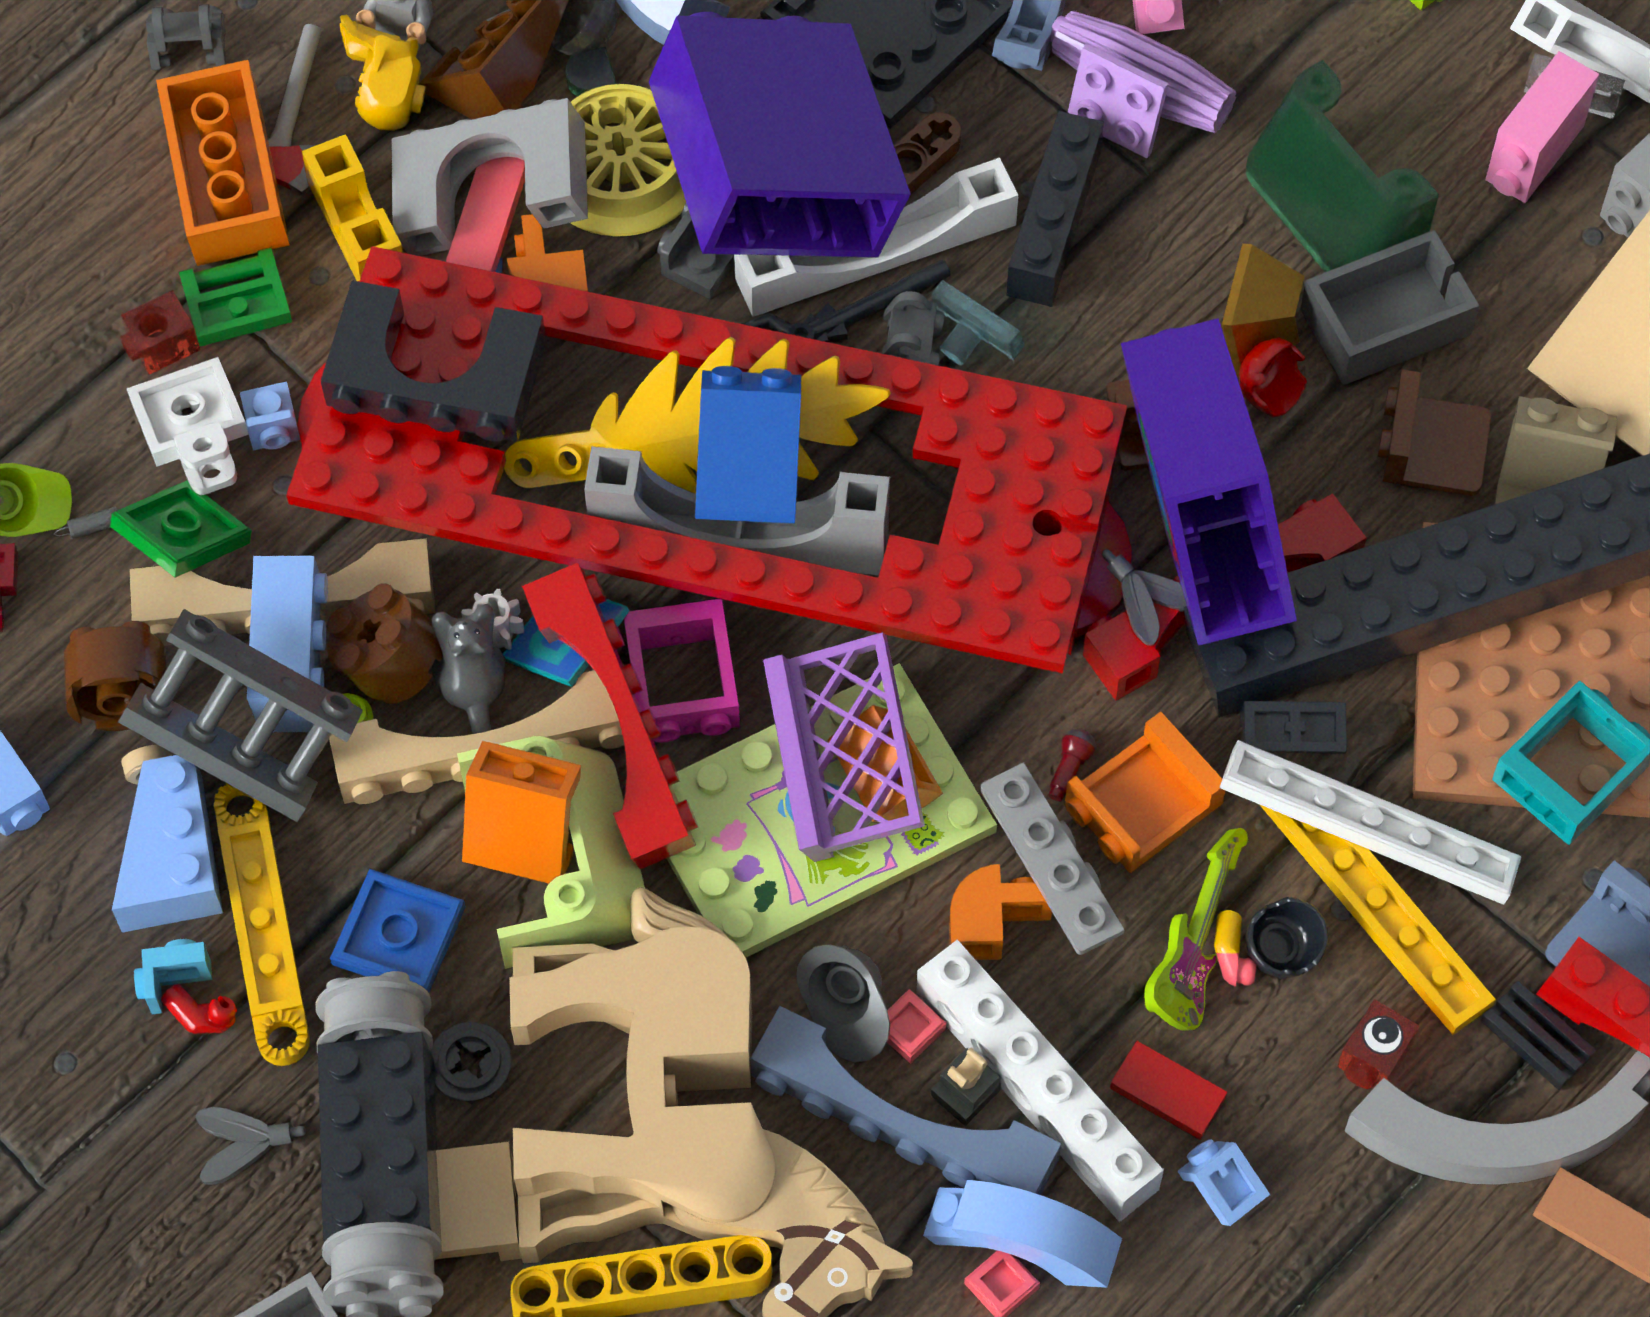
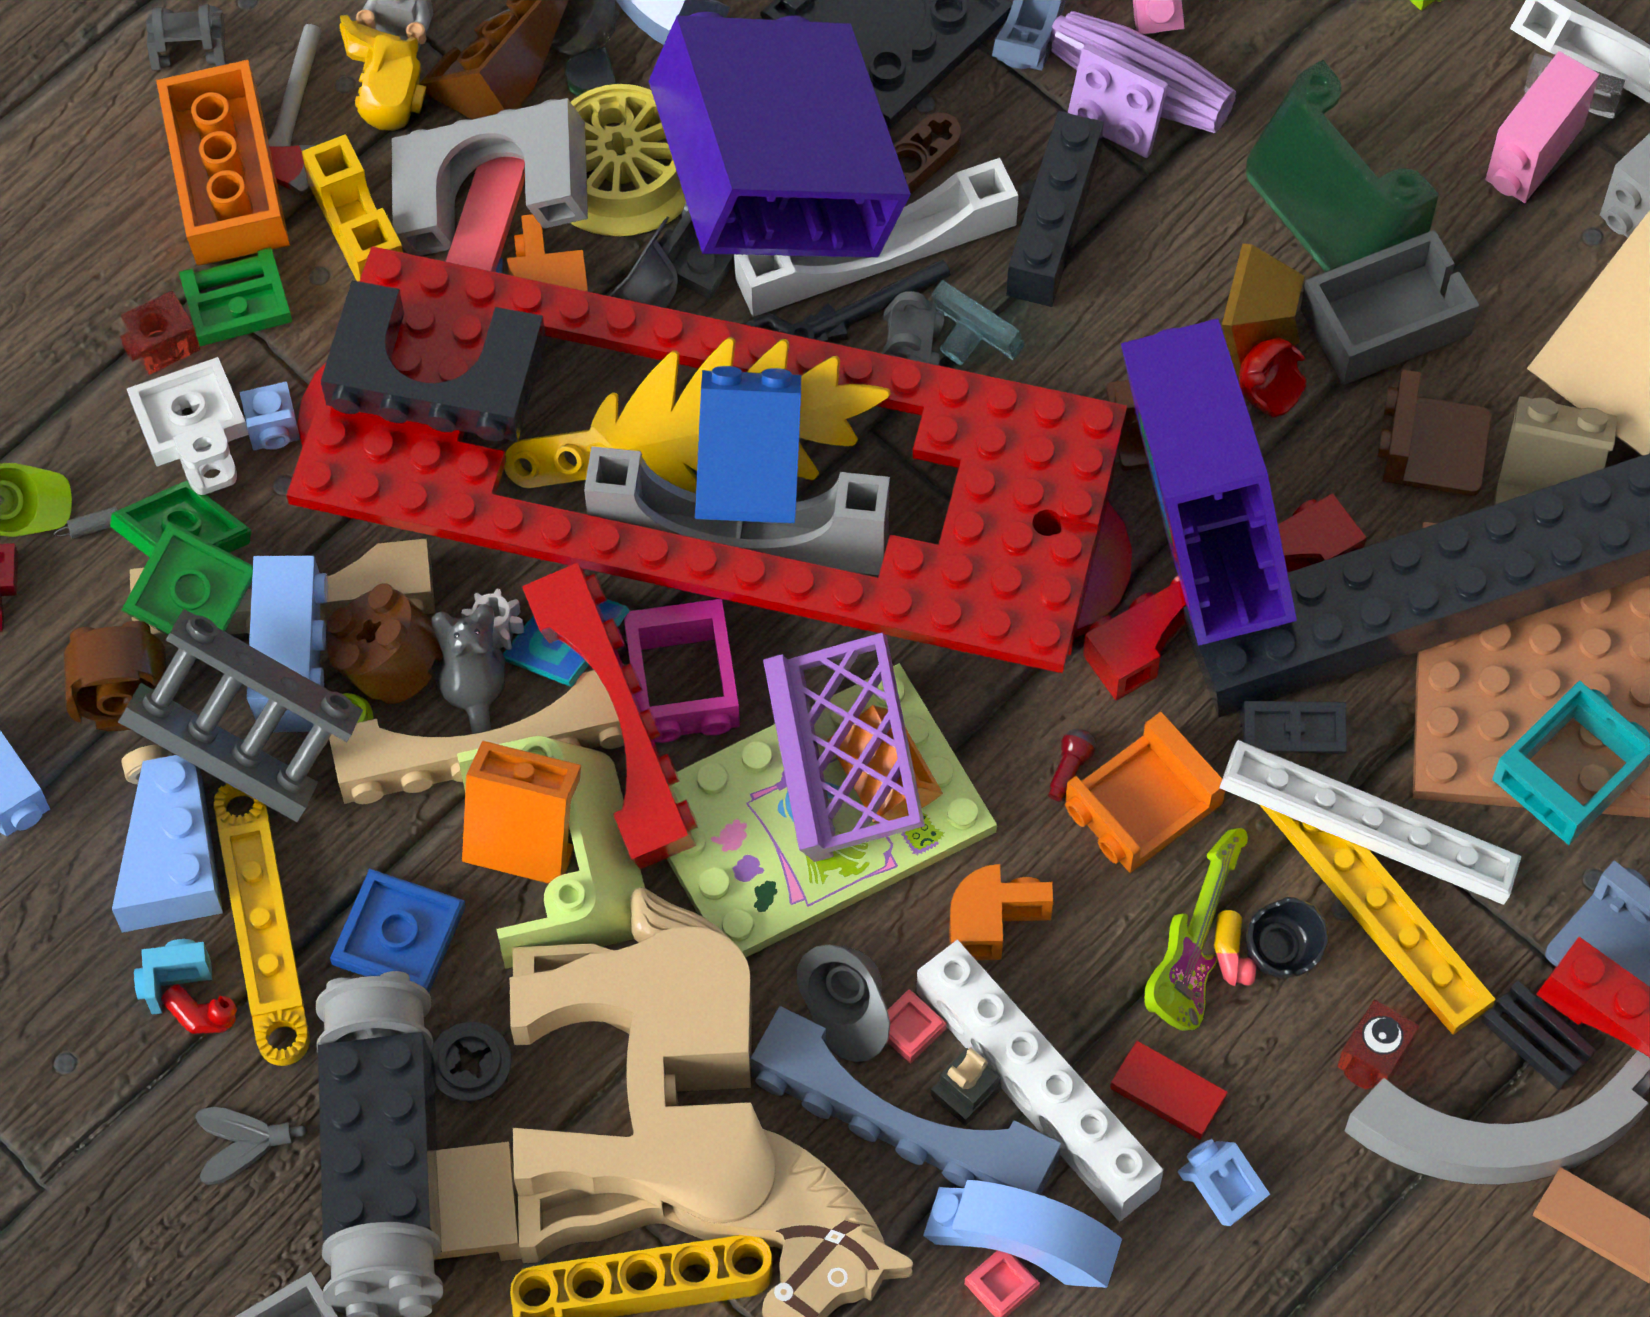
(188, 576): none -> green tile
(652, 277): none -> dark grey piece
(1052, 859): light grey bracket -> none
(1140, 592): dark grey piece -> none

